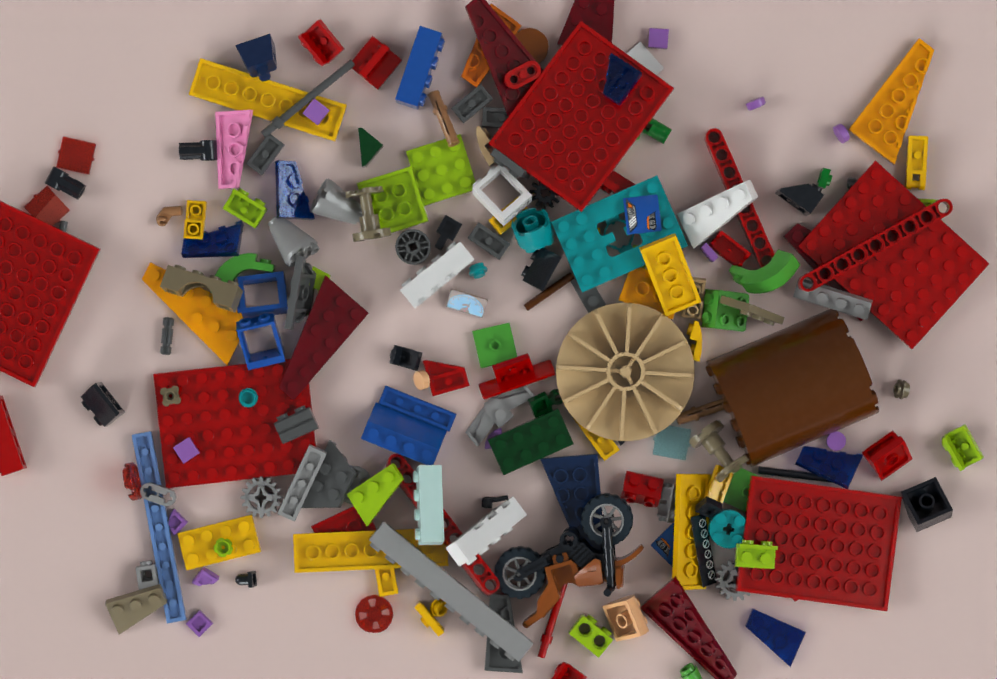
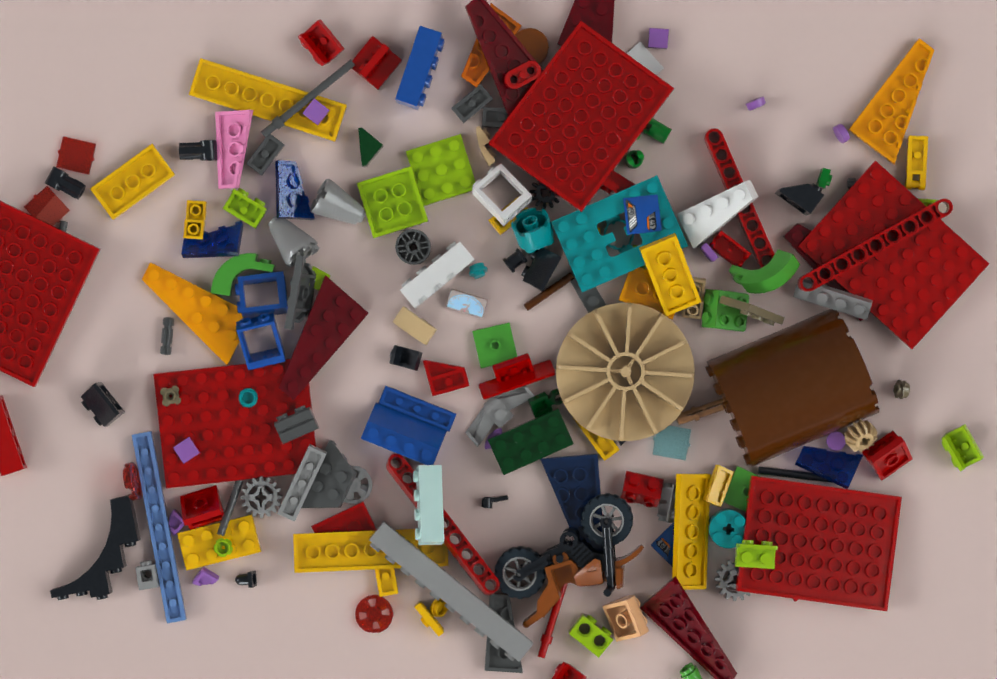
(122, 531): none -> black arch
(132, 181): none -> yellow plate
(135, 606): dark tan wing -> none
(160, 490): light grey beam -> none
(166, 213): medium nougat arm -> none
(179, 281): dark tan arch -> none
(199, 623): medium lavender tile -> none
(201, 507): none -> red bracket
(230, 507): none -> dark grey bar
(259, 56): dark blue torso -> none
(369, 221): dark tan piece -> none
(375, 492): lime wing -> none
(414, 325): none -> tan slope
(421, 379): light nougat tile -> none
(440, 111): medium nougat pin -> none
(448, 230): black plate -> none
(486, 532): white wedge -> none
(489, 241): dark grey plate -> none
(515, 169): dark grey wing -> none
(515, 260): none -> black bush
(619, 79): clear blue wing -> none
(630, 162): none -> green hinge
(695, 334): yellow slope -> none
(703, 550): black sticker -> none
(708, 507): black plate -> none
(715, 445): dark tan piece -> none
(776, 634): clear blue wing -> none
(860, 435): none -> tan gear
(926, 504): black slope -> none

